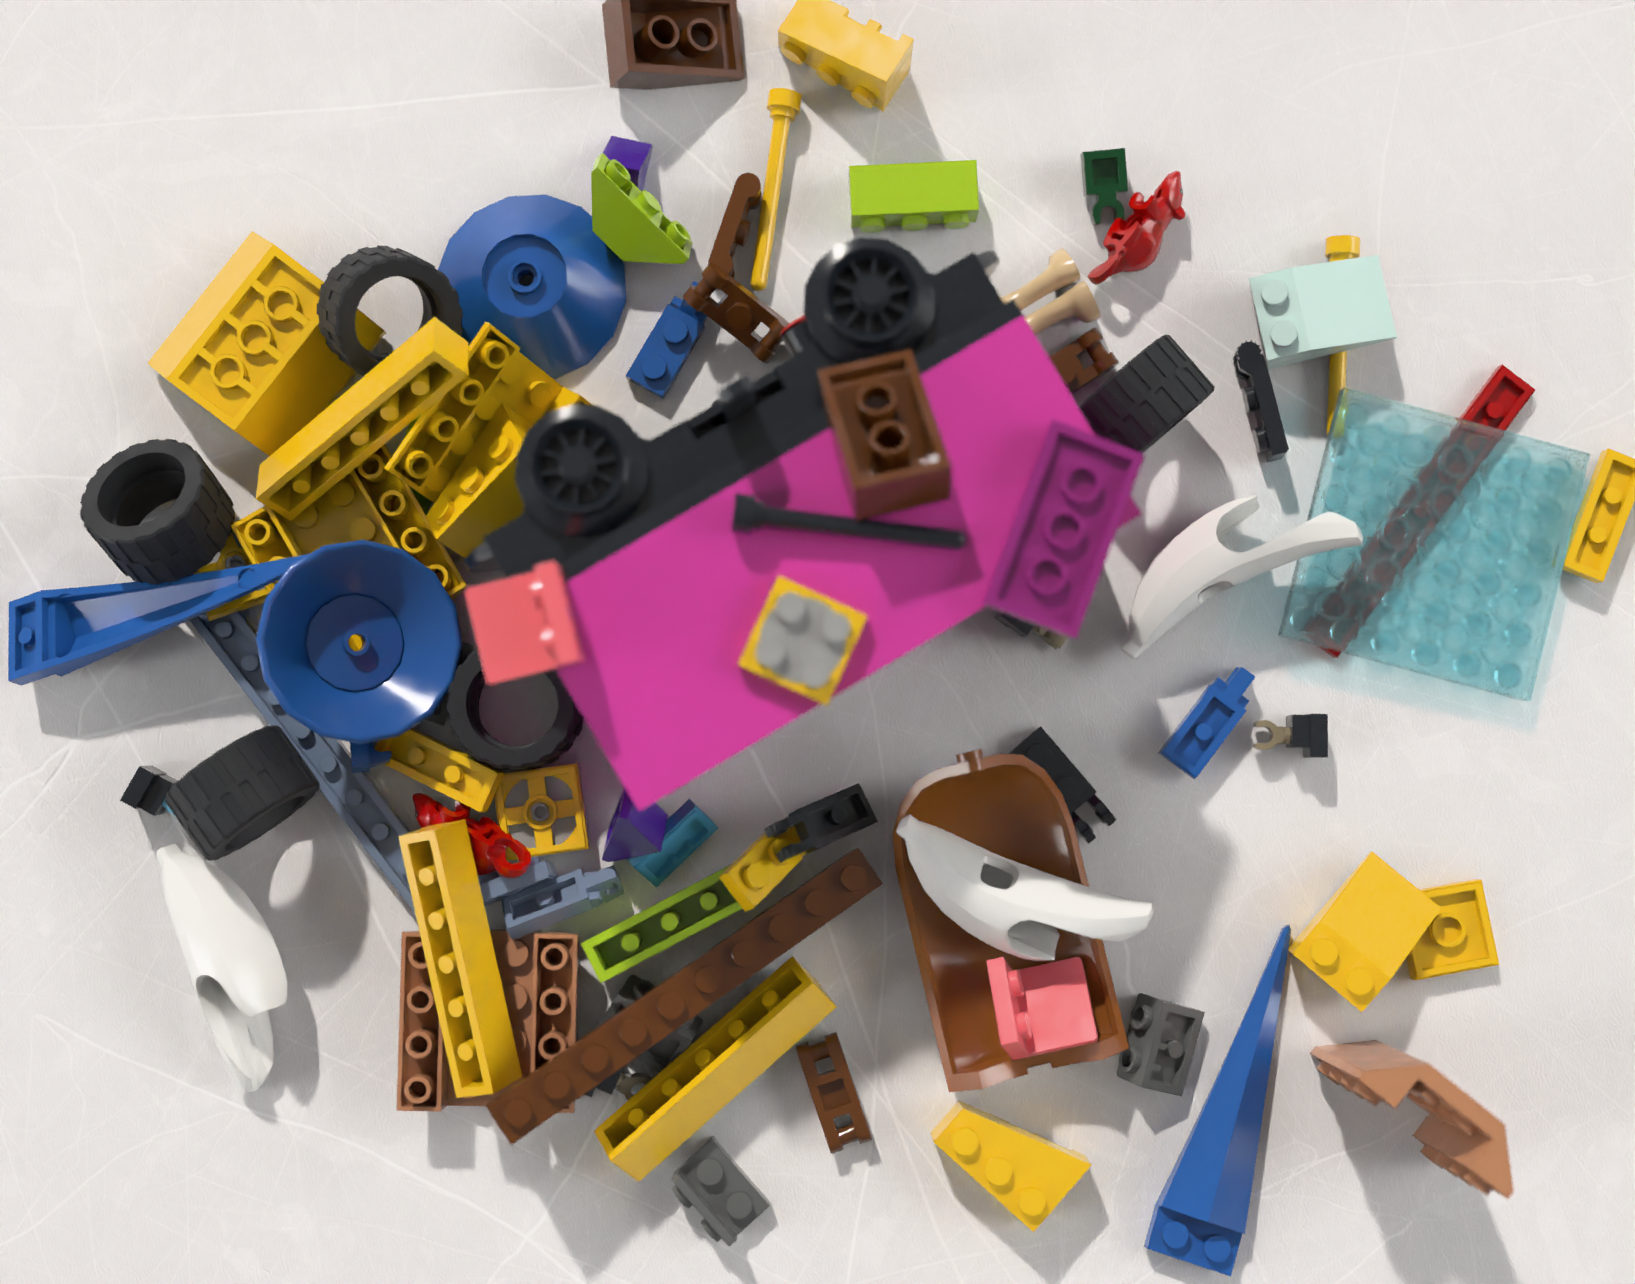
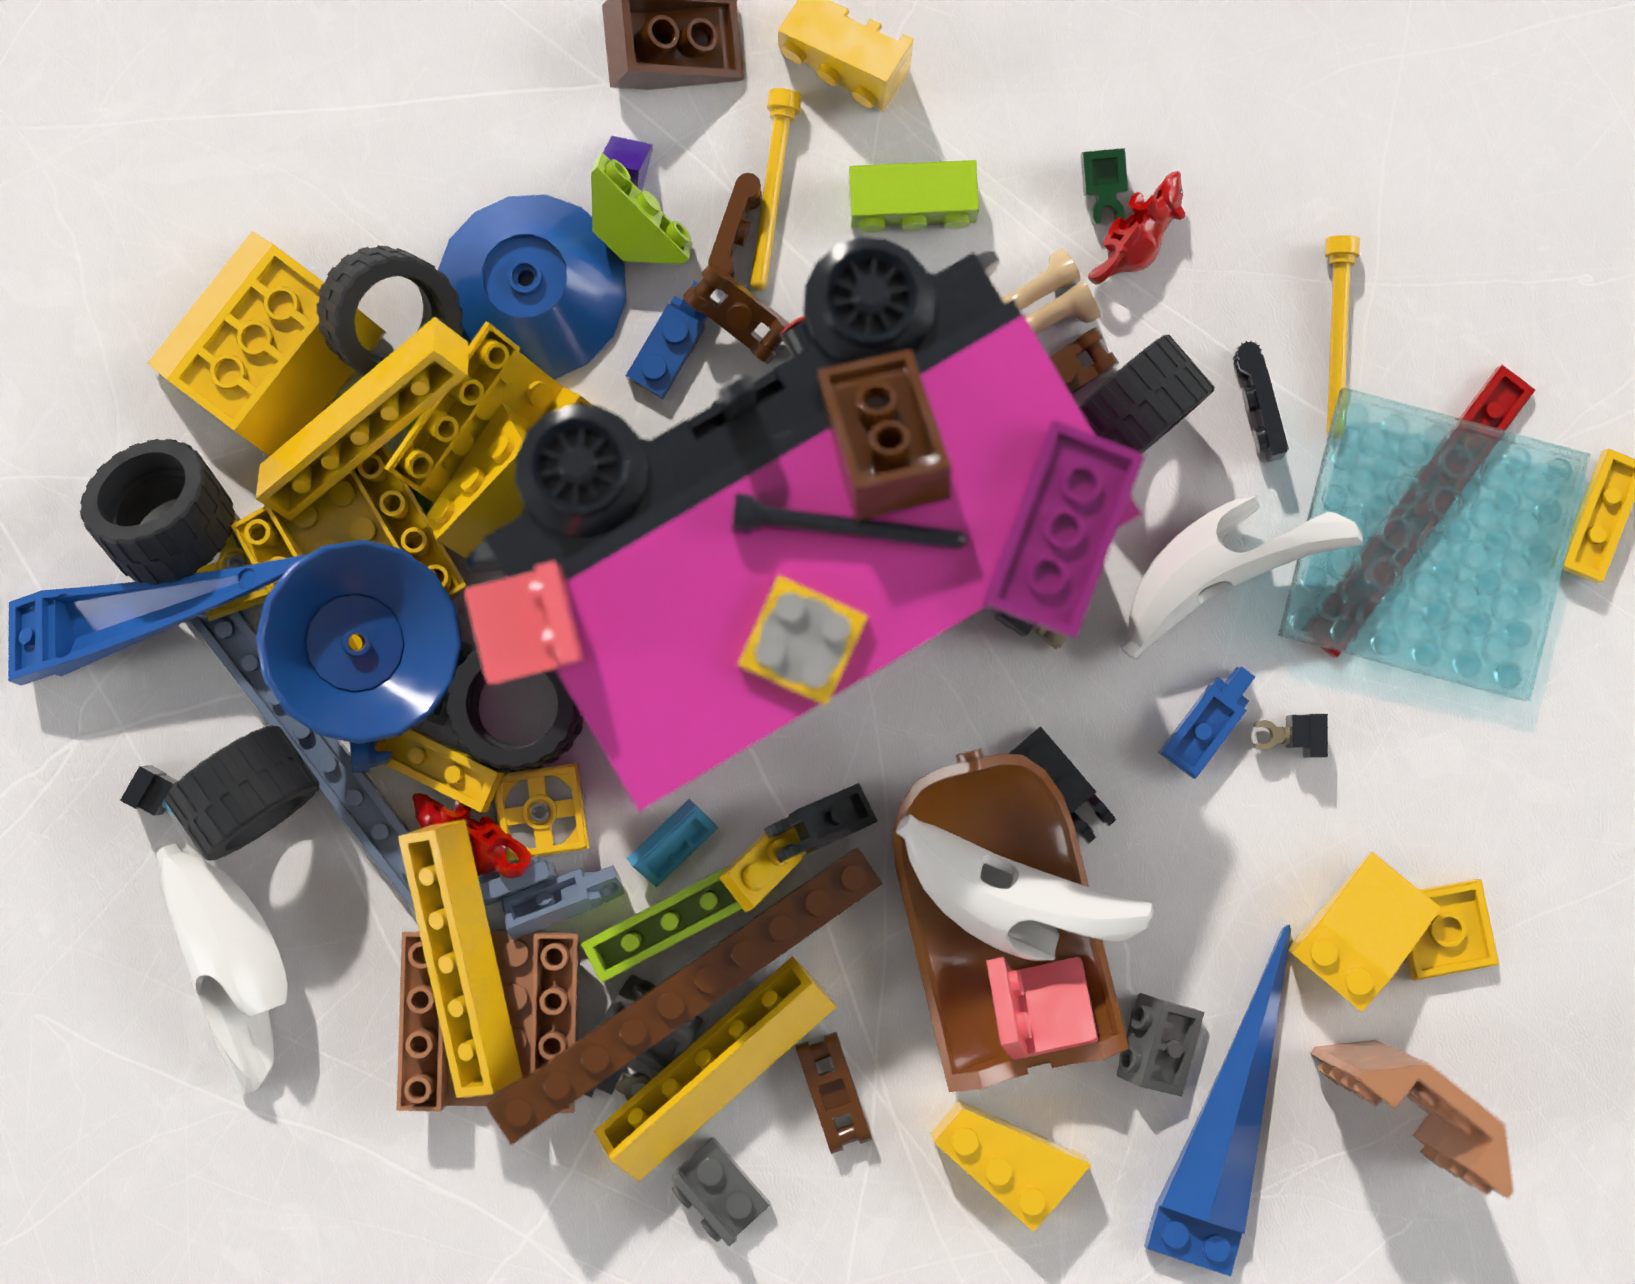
(634, 831): dark purple slope -> none
(1321, 309): light aqua slope -> none

